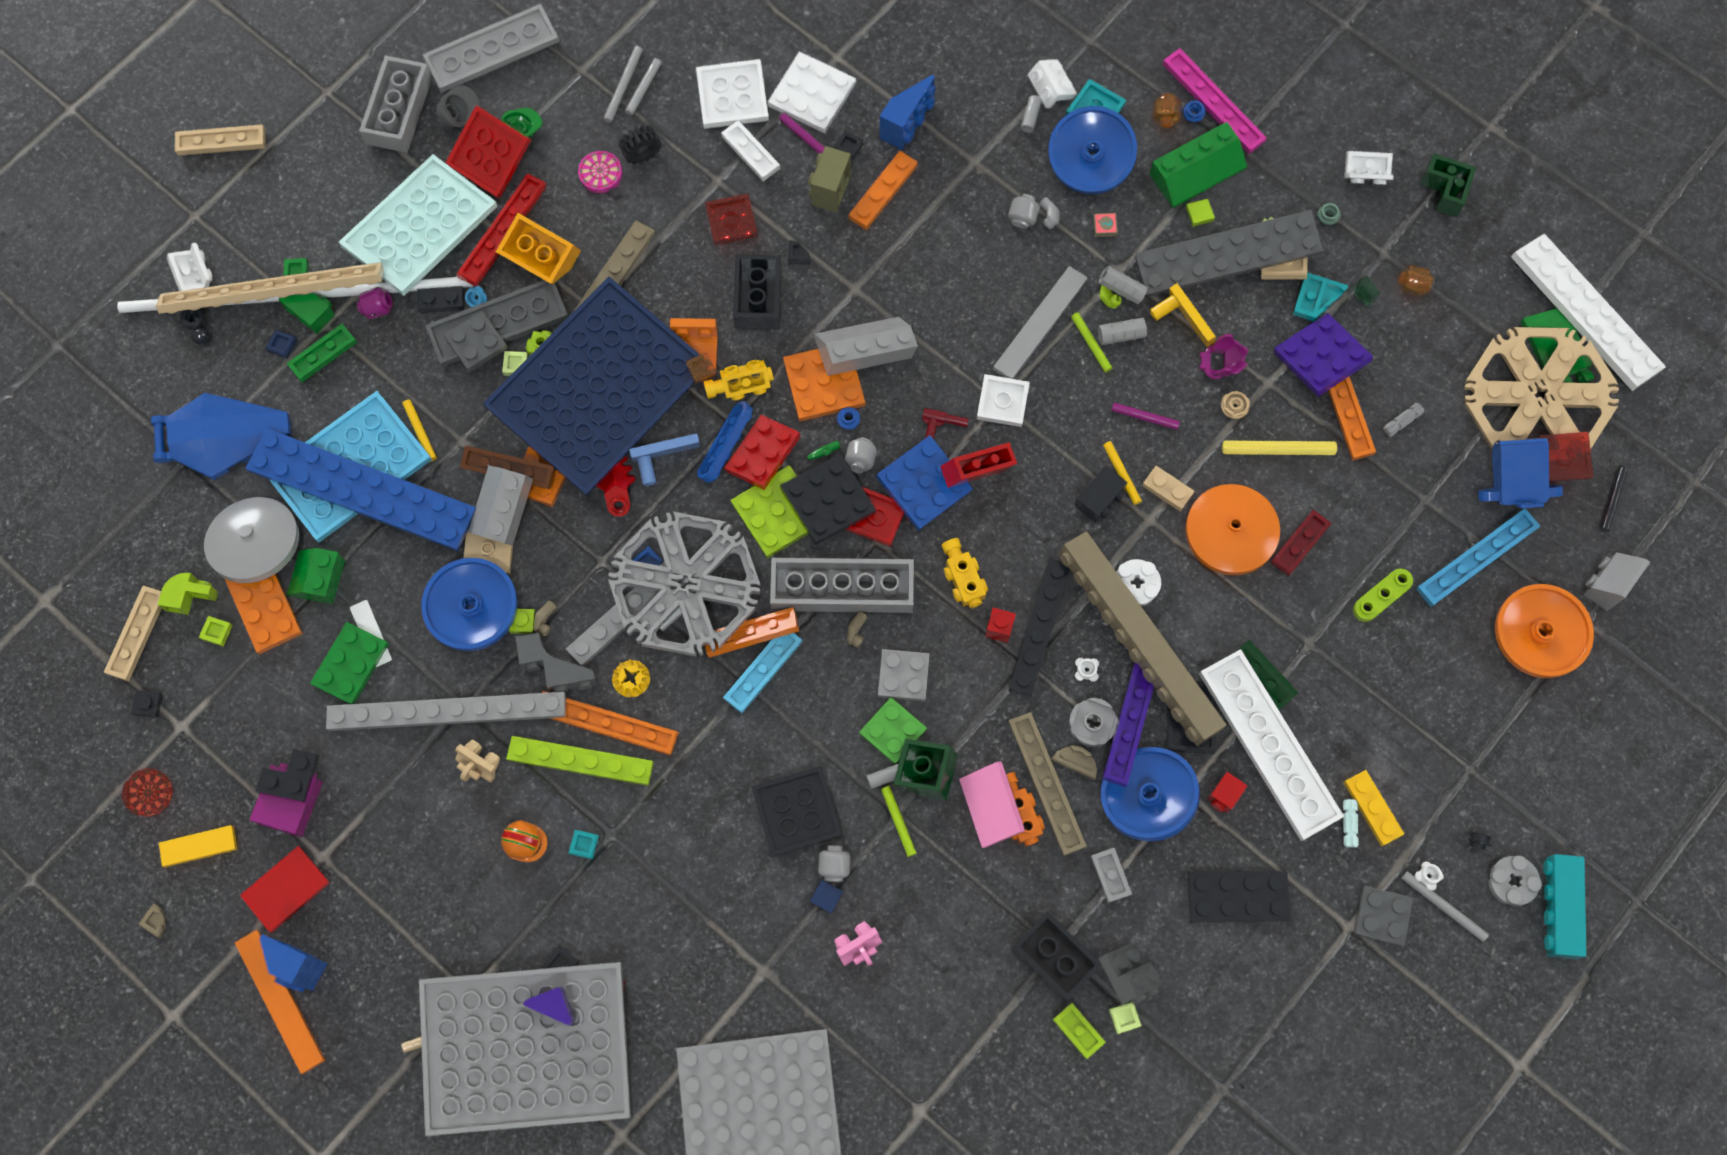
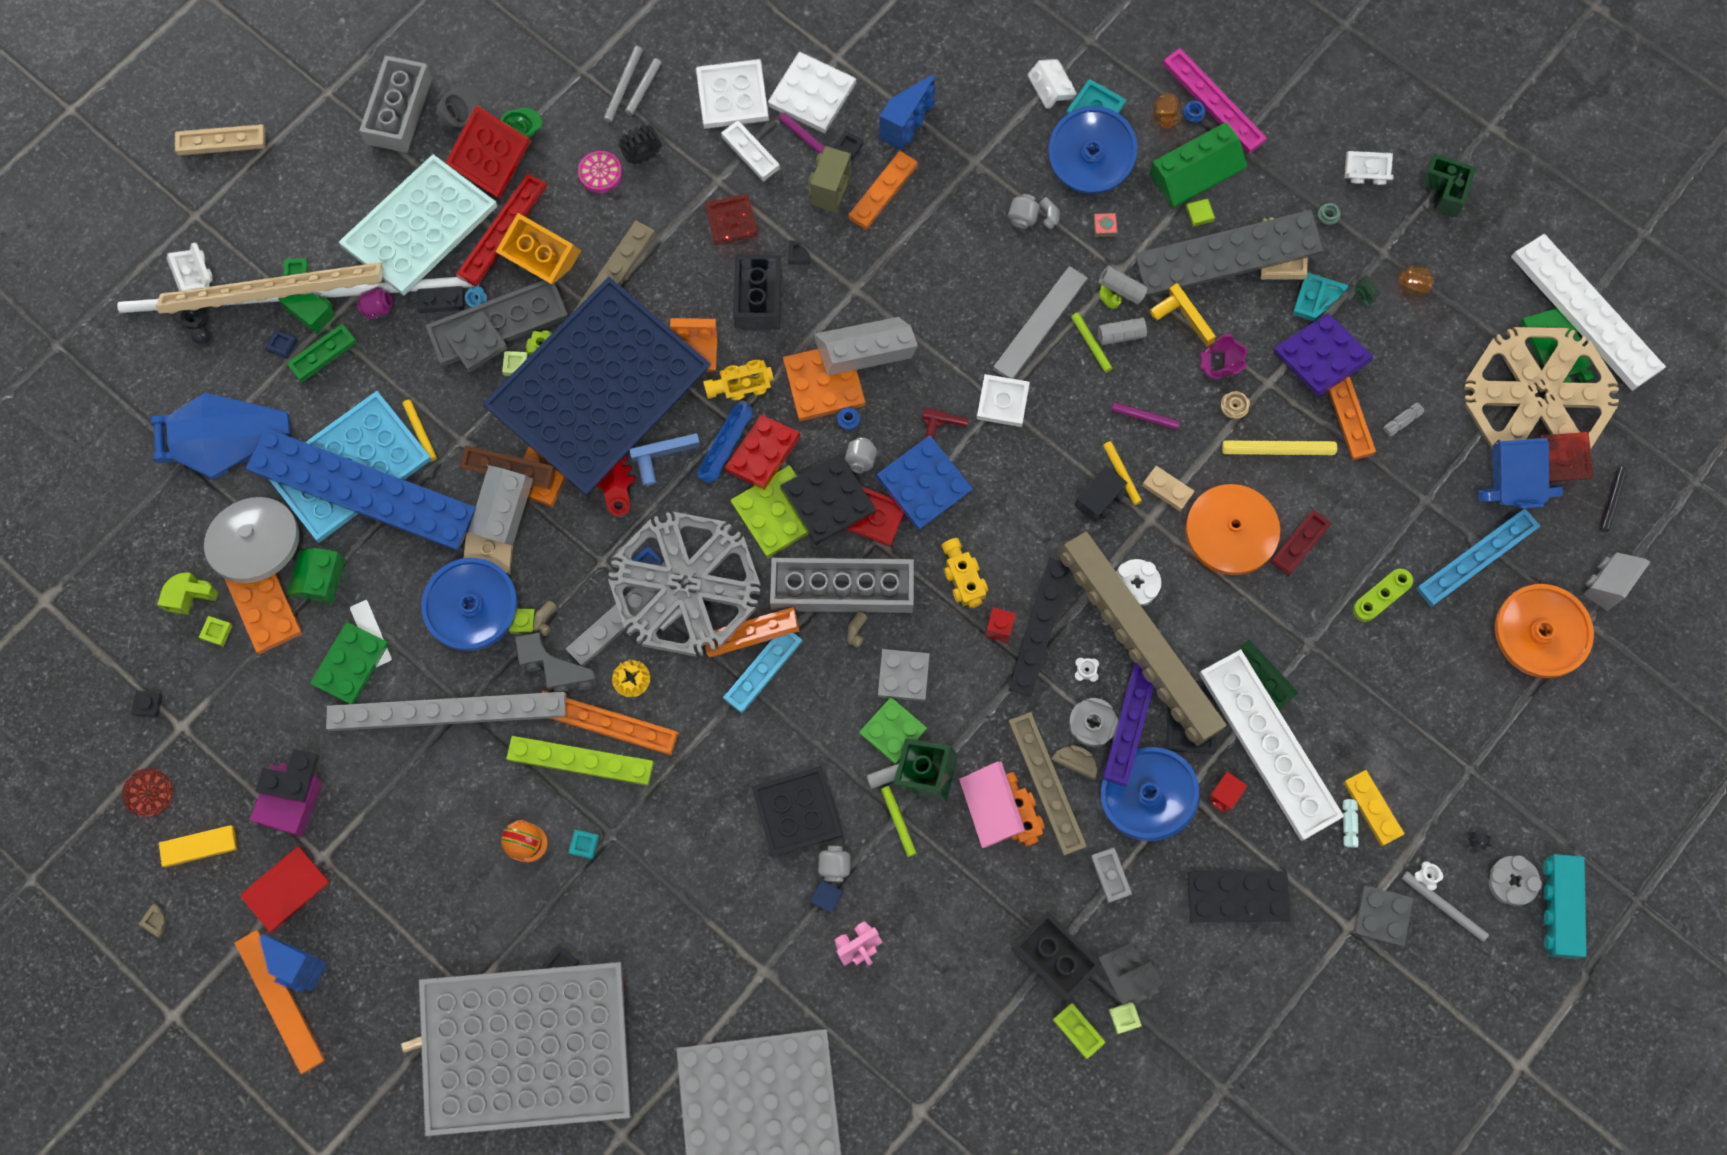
(134, 634): tan plate -> none
(473, 765): tan hips -> none
(491, 48): light grey plate -> none
(553, 1004): dark purple slope -> none
(700, 368): clear orange tile -> none
(825, 450): green helmet -> none
(978, 465): red brick -> none
(1031, 114): light grey axle -> none

